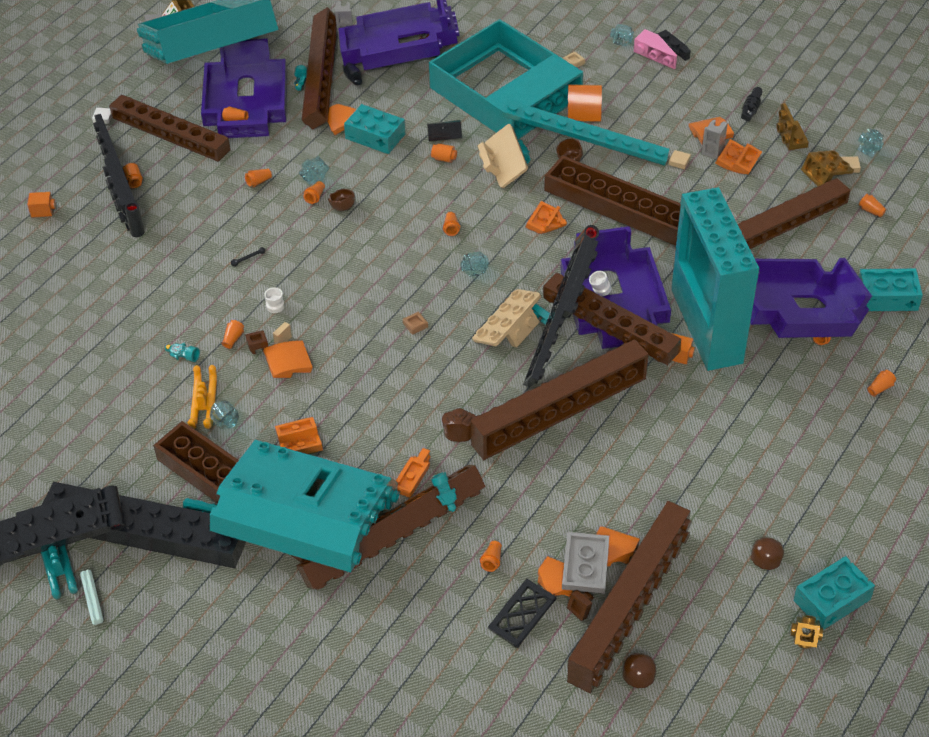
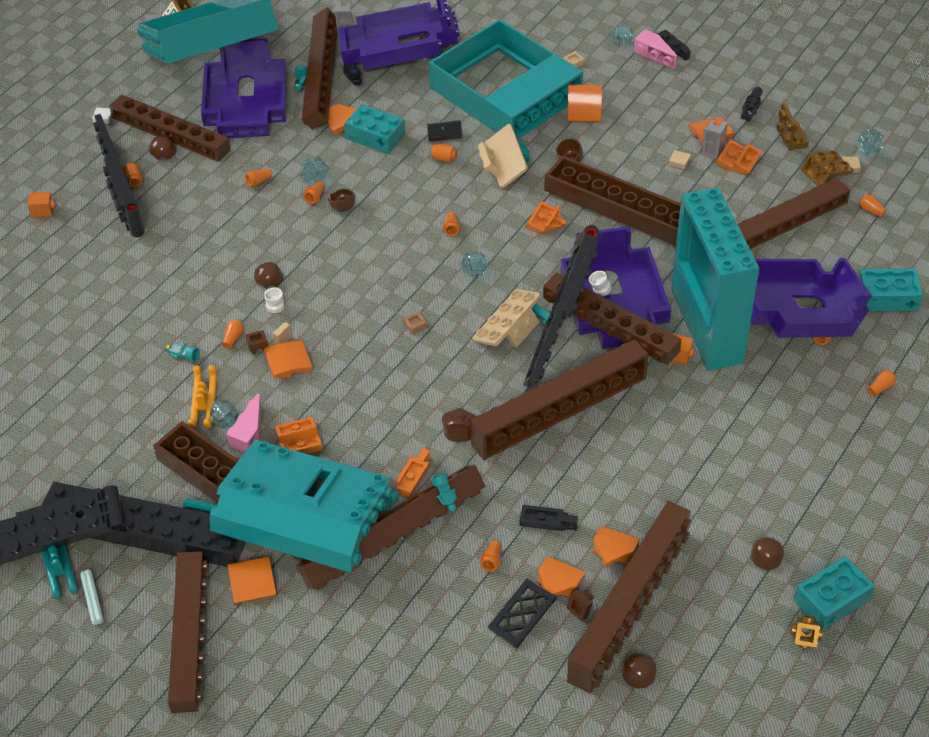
(162, 147): none -> reddish brown hair
(187, 633): none -> reddish brown brick
(234, 114): orange cone -> none
(234, 262): black hinge -> none
(247, 426): none -> bright pink slope
(251, 580): none -> orange slope
(268, 274): none -> reddish brown hair
(547, 518): none -> black hinge
(585, 132): teal plate -> none
(585, 562): light grey plate -> none

